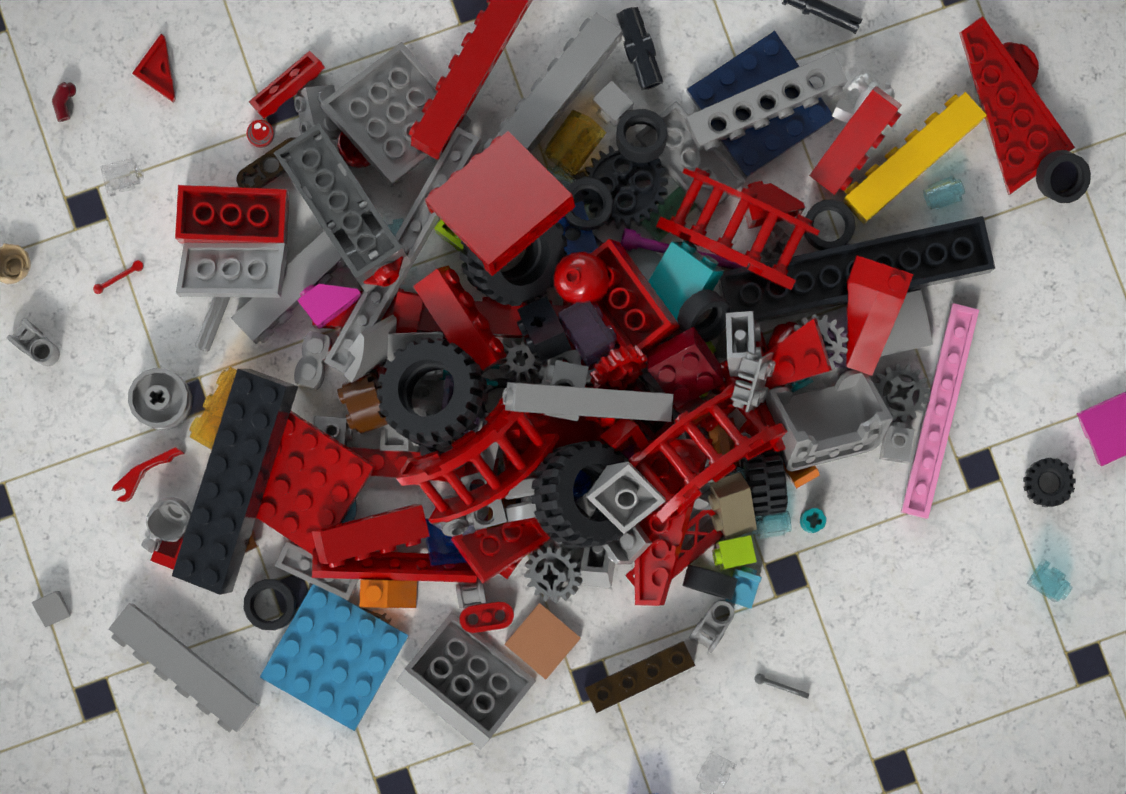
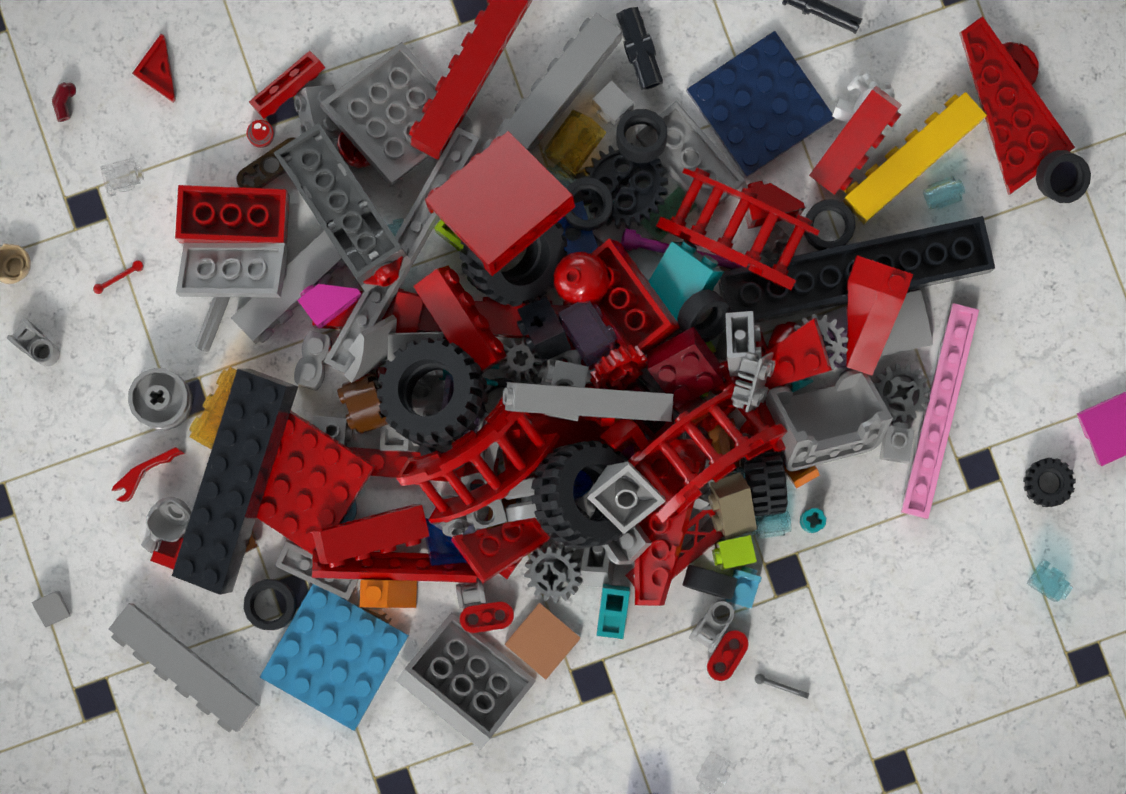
(613, 611): none -> teal brick
(639, 676): dark brown brick -> none
(727, 655): none -> red plate
(825, 68): light grey brick -> none

